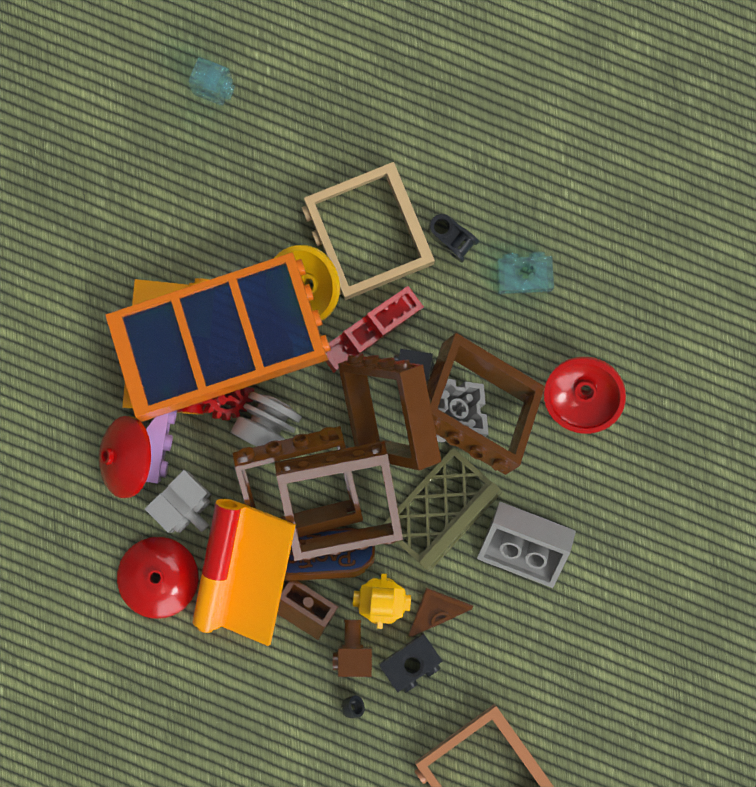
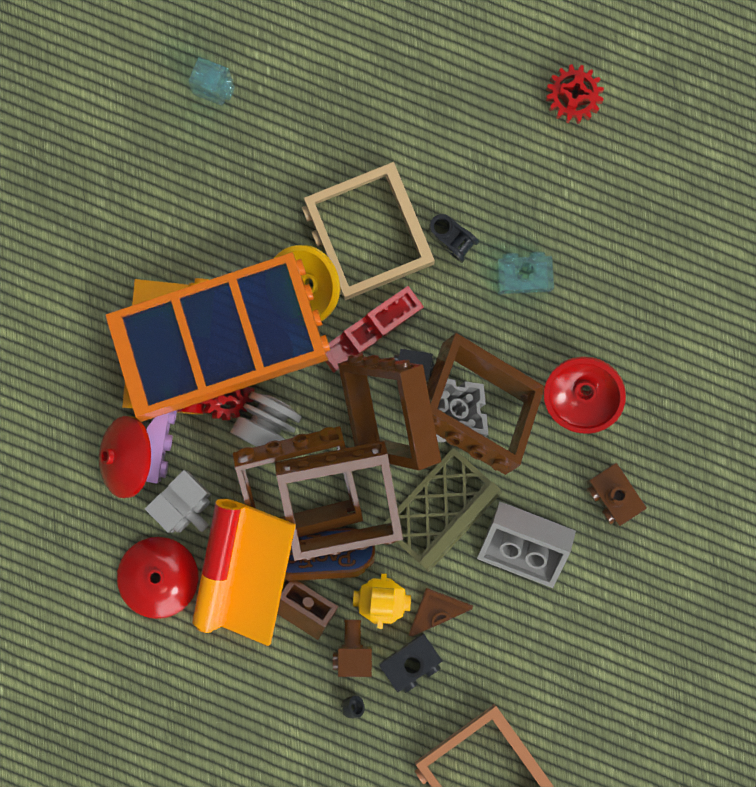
(564, 90): none -> red gear
(615, 495): none -> reddish brown brick

